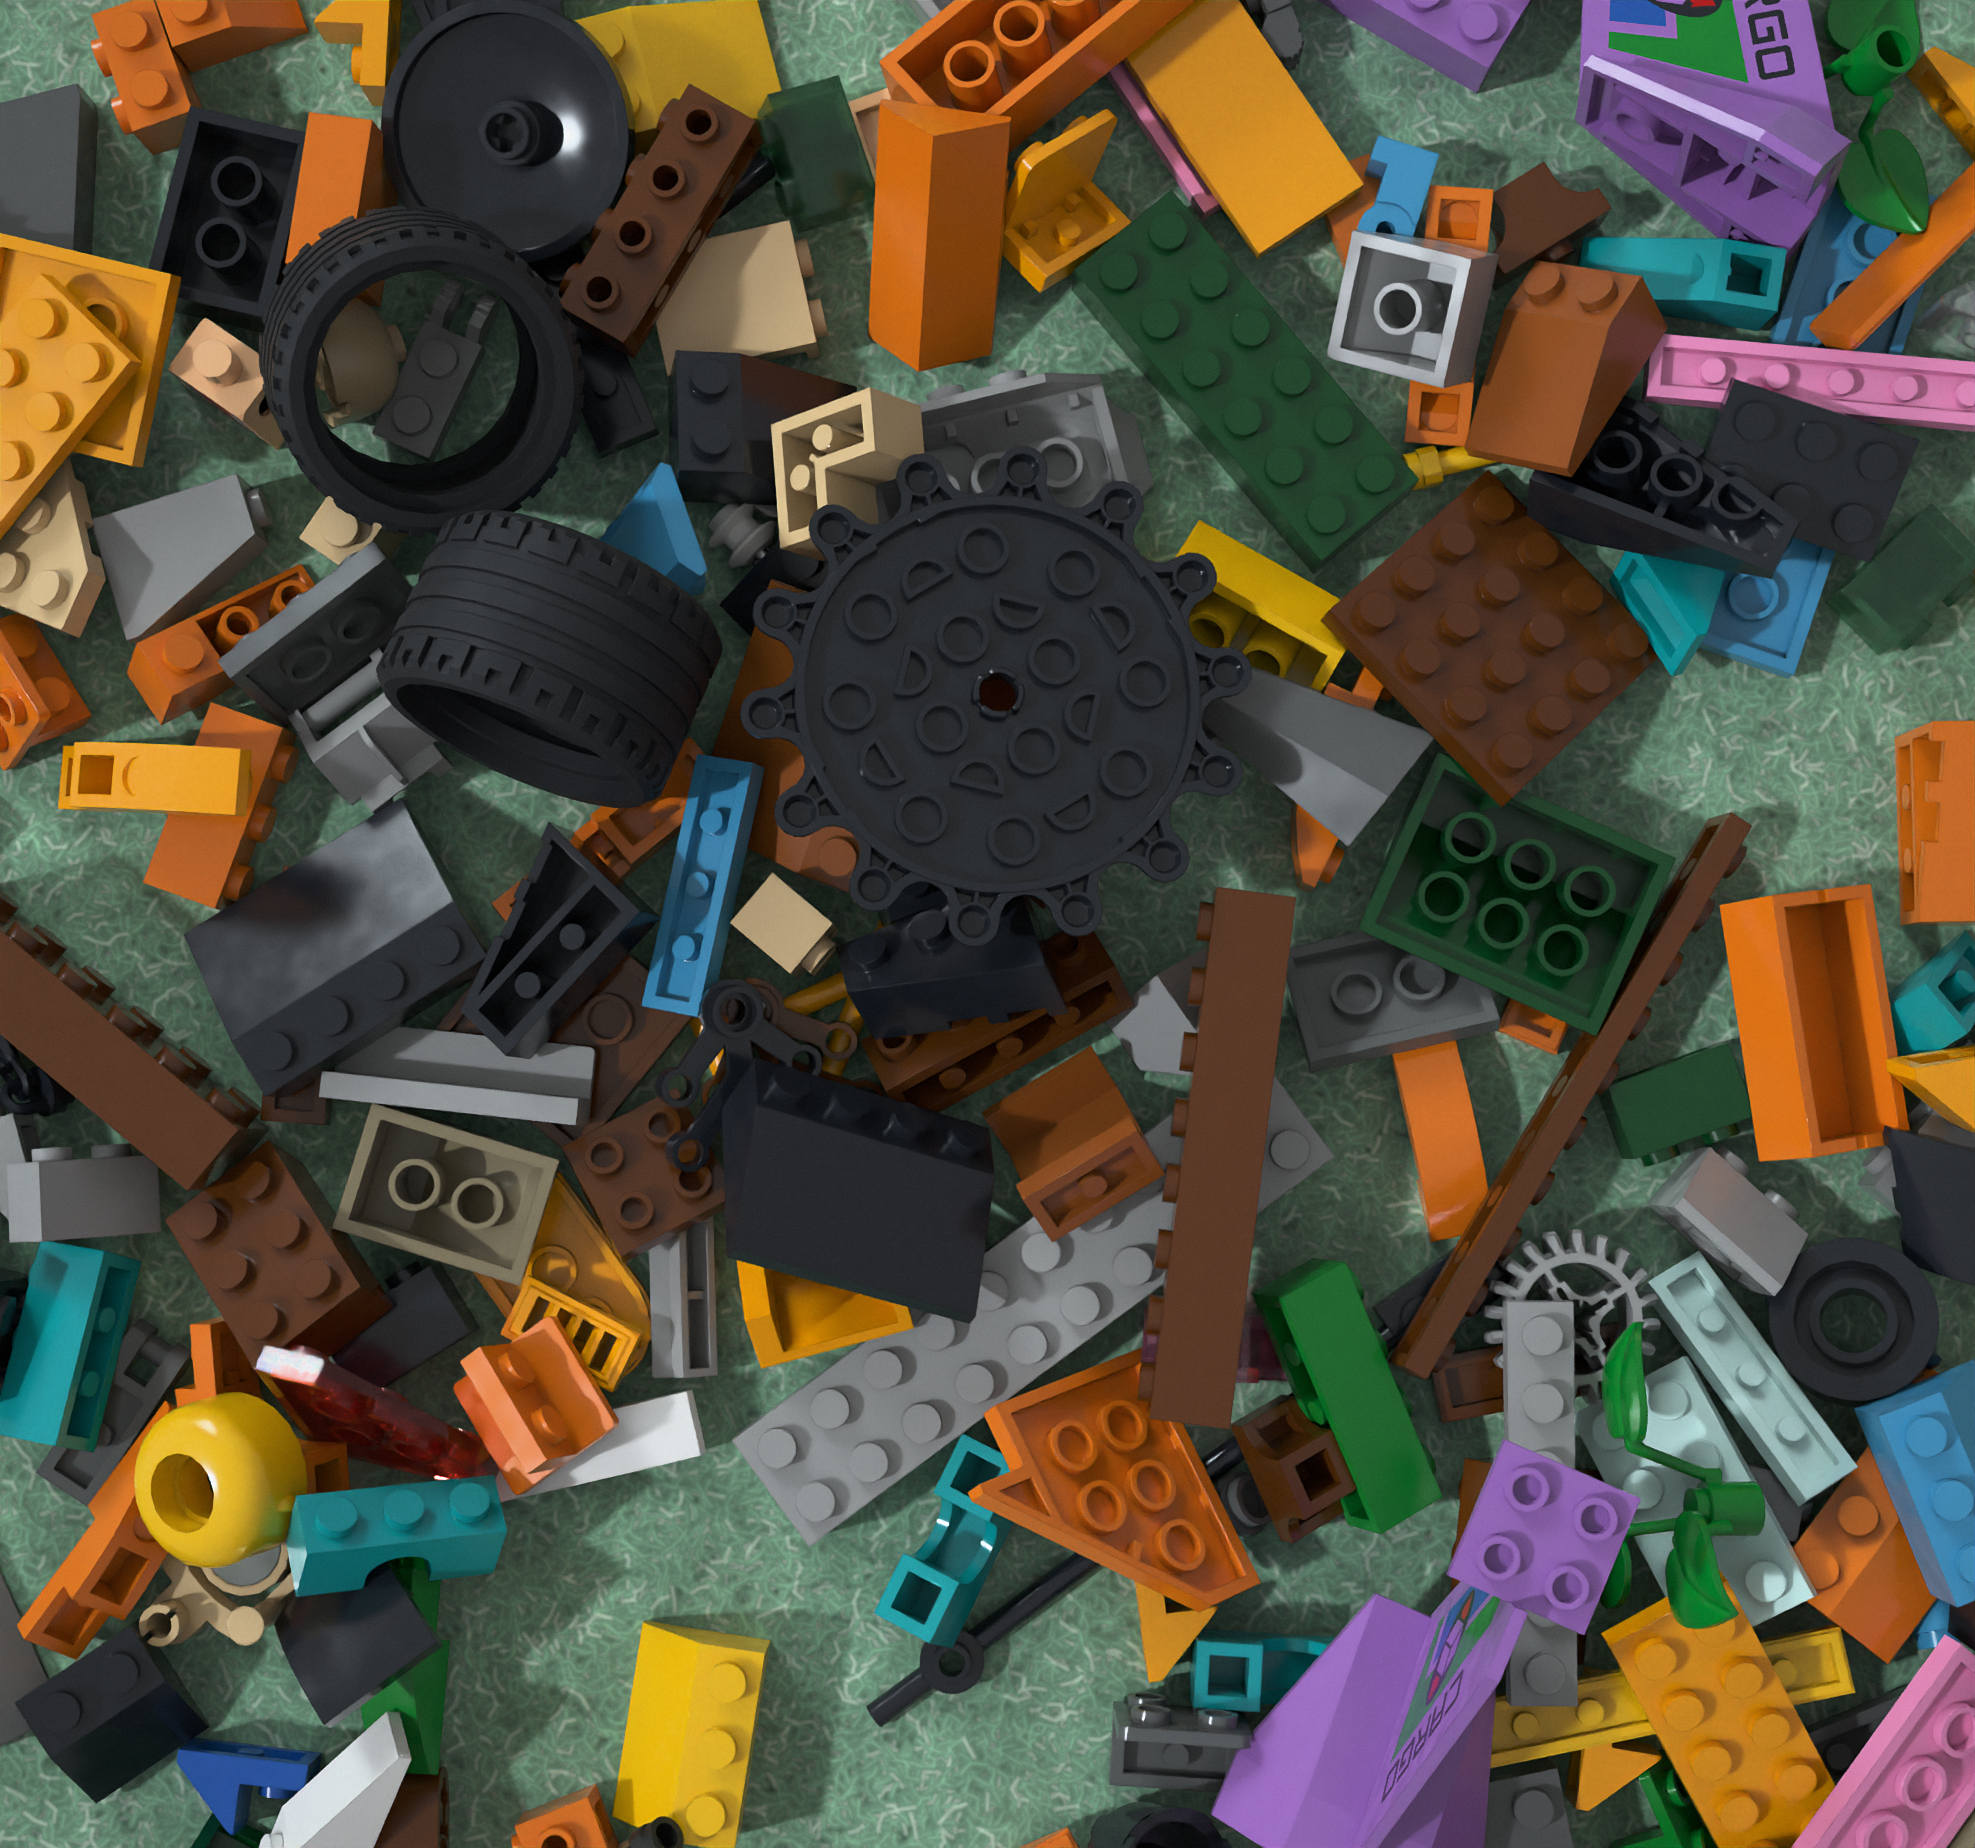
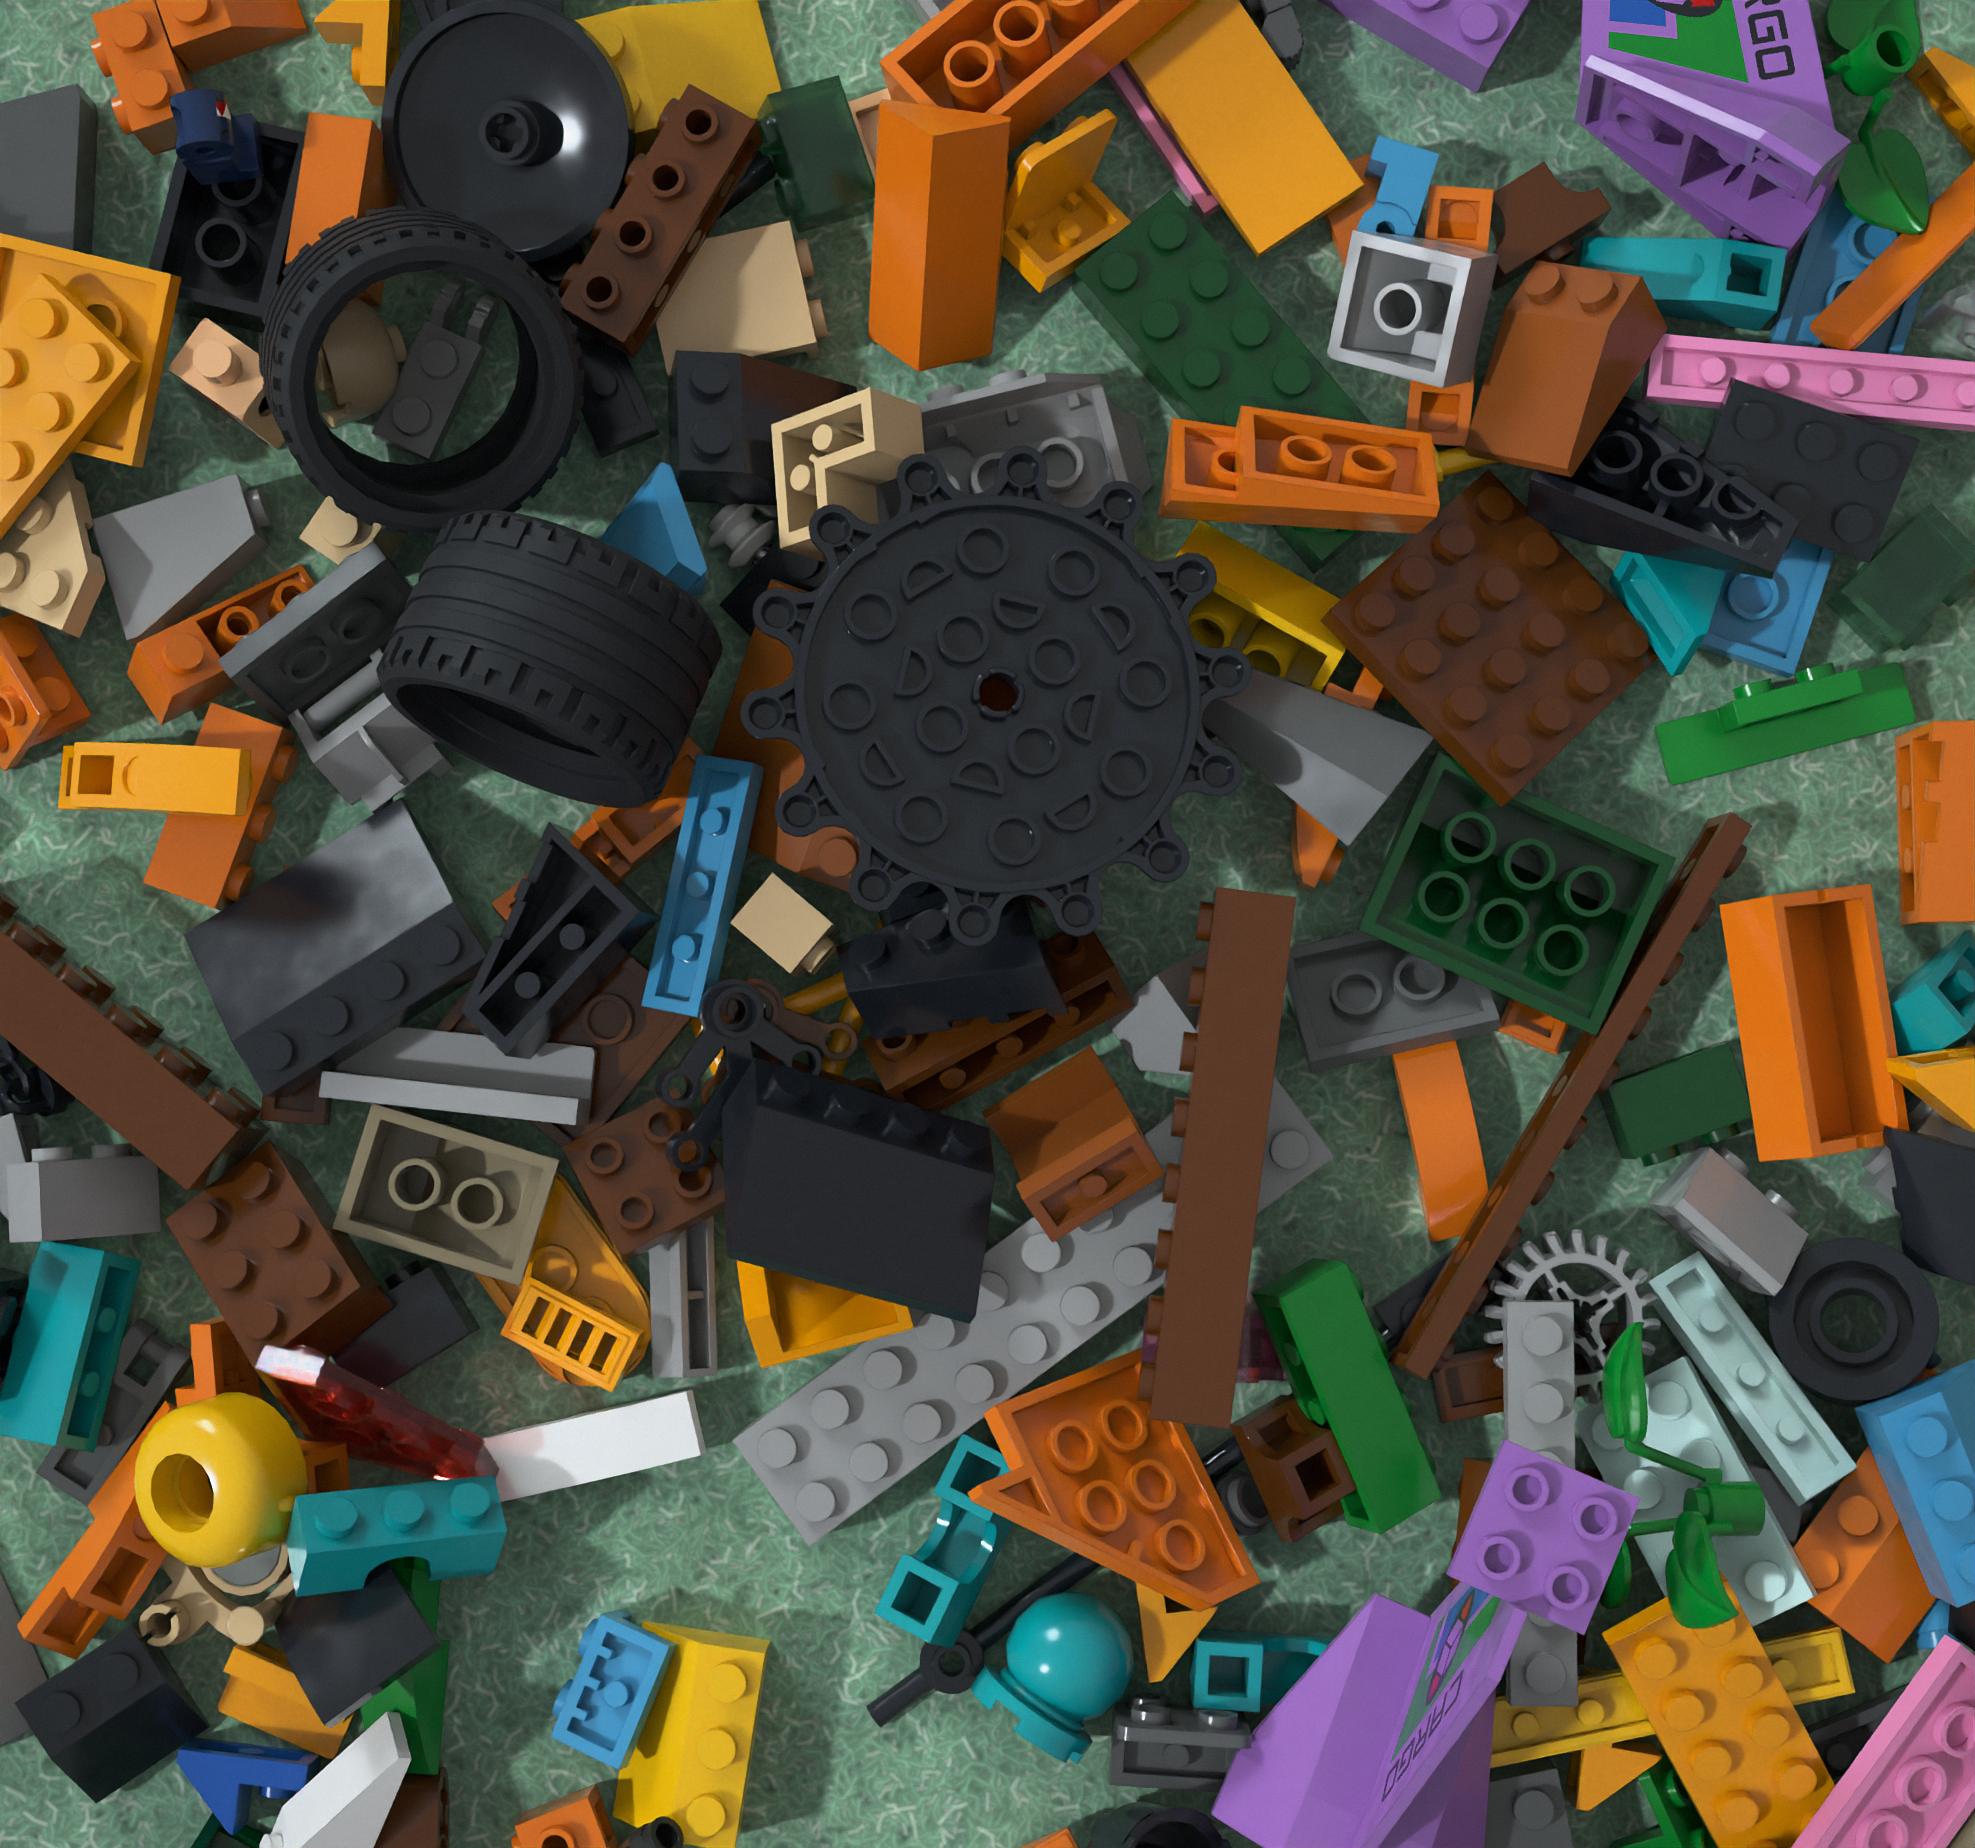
(213, 140): none -> dark blue leg
(269, 1697): none -> light orange panel
(533, 1403): orange bracket -> none
(612, 1689): none -> dark azure bracket
(1063, 1667): none -> teal tile
(1300, 473): none -> orange slope
(1785, 721): none -> green bracket

